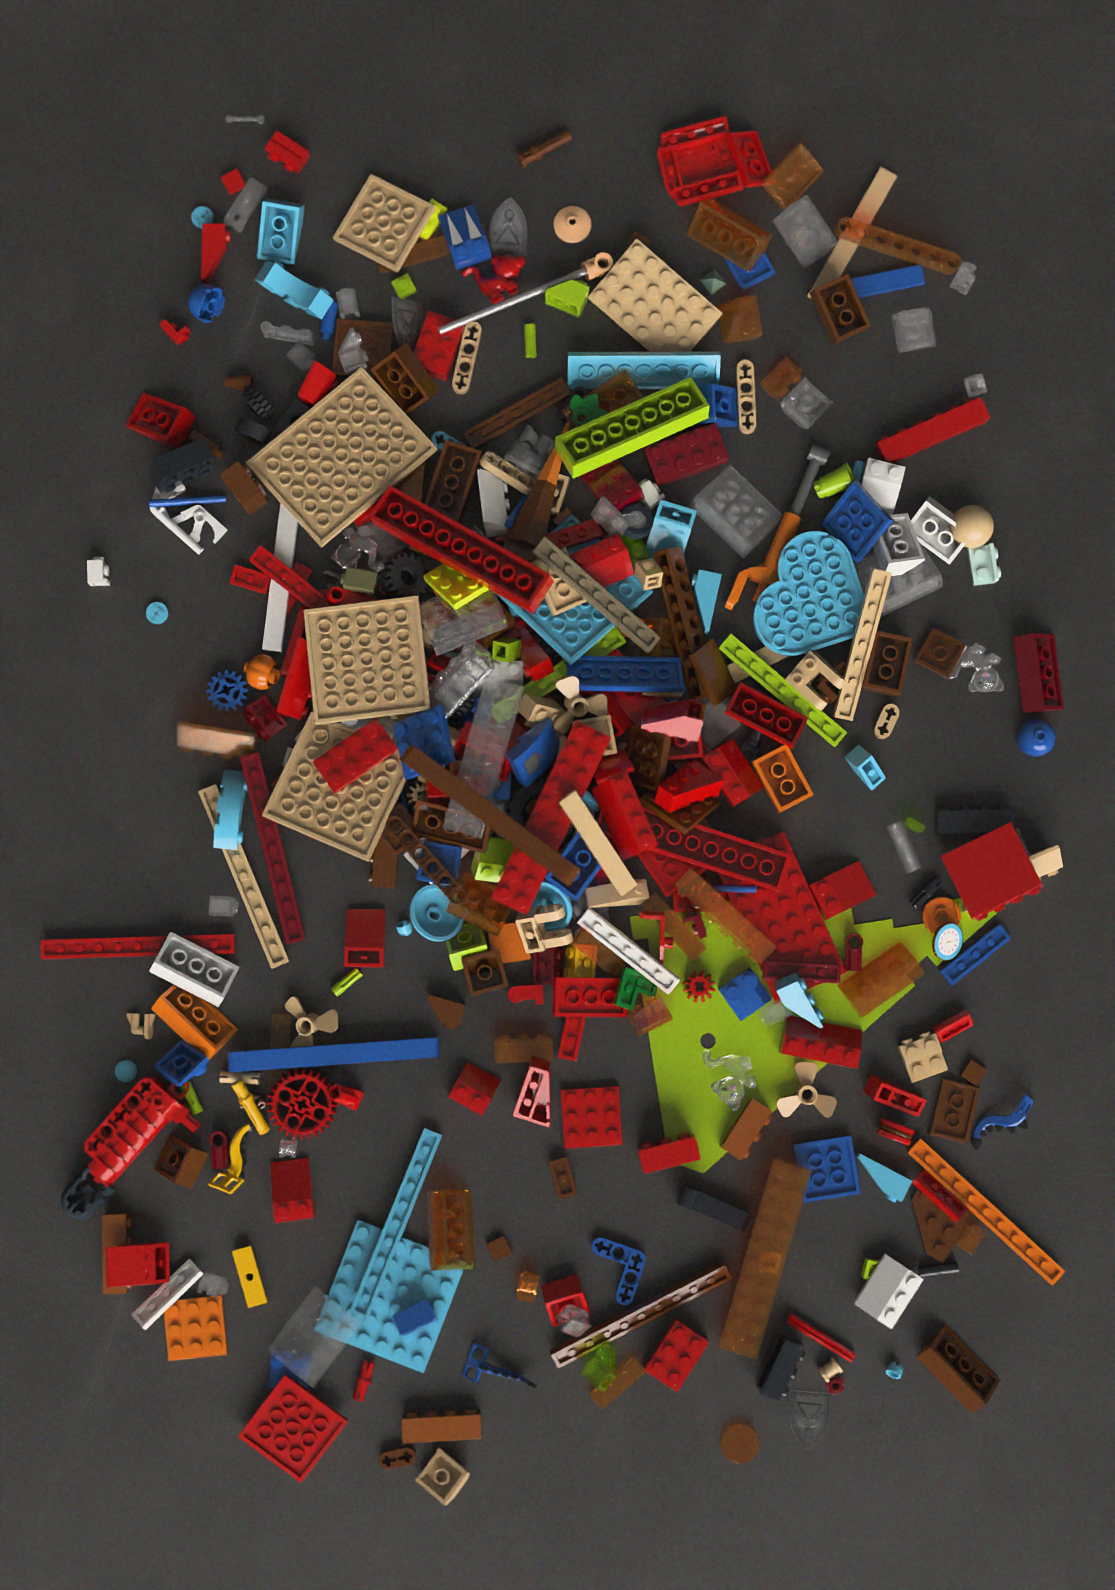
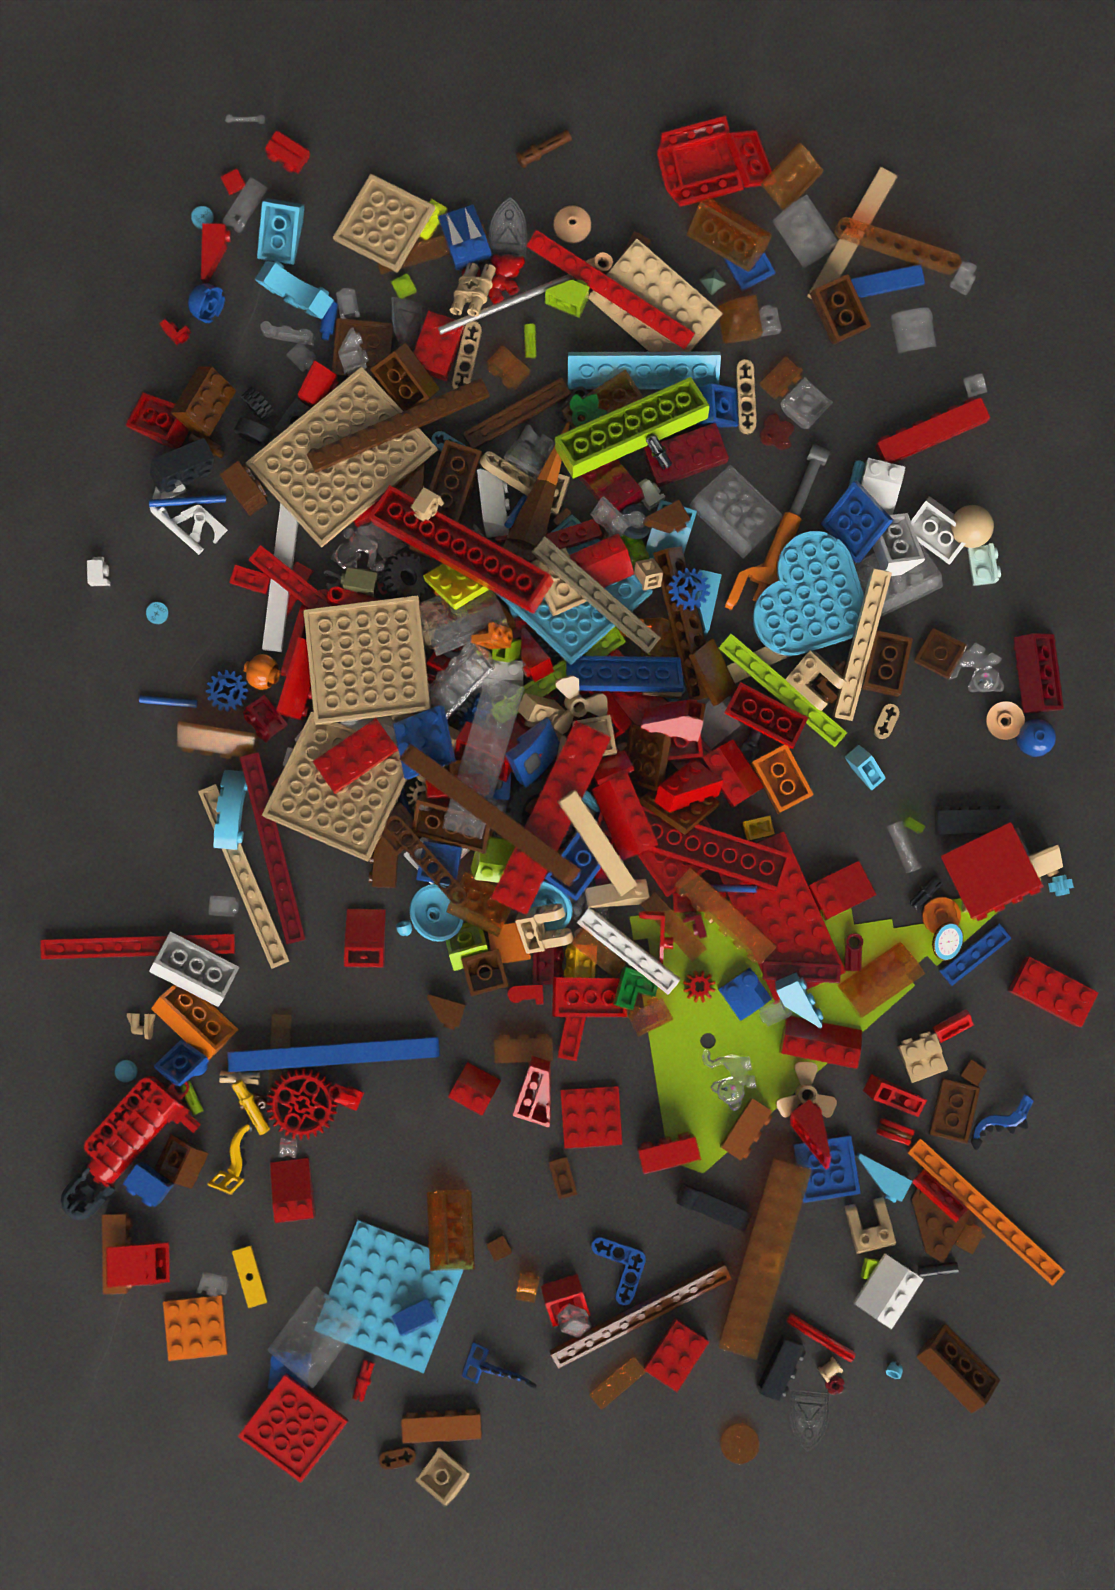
(147, 1184): none -> blue brick
(167, 1294): white plate -> none
(168, 701): none -> blue bar
(203, 401): none -> reddish brown brick
(219, 1152): dark red piece -> none
(240, 382): reddish brown cone -> none
(327, 1022): tan piece -> none
(347, 981): lime piece -> none
(395, 1224): medium azure plate -> none
(398, 425): none -> reddish brown plate
(426, 504): none -> tan brick
(472, 289): none -> tan pin
(495, 638): none -> orange bracket
(508, 368): none -> clear orange brick
(602, 1368): clear neon green slope -> none
(610, 289): none -> red plate
(658, 451): none -> black axle
(669, 518): none -> reddish brown slope
(690, 599): none -> blue gear
(758, 828): none -> yellow slope
(769, 327): none -> clear brick
(778, 430): none -> clear red plate
(810, 1127): none -> red slope
(835, 481): lime plant -> none
(874, 1237): none -> tan brick
(1014, 717): none -> light nougat dish
(1053, 991): none -> red brick
(1060, 885): none -> medium azure gear

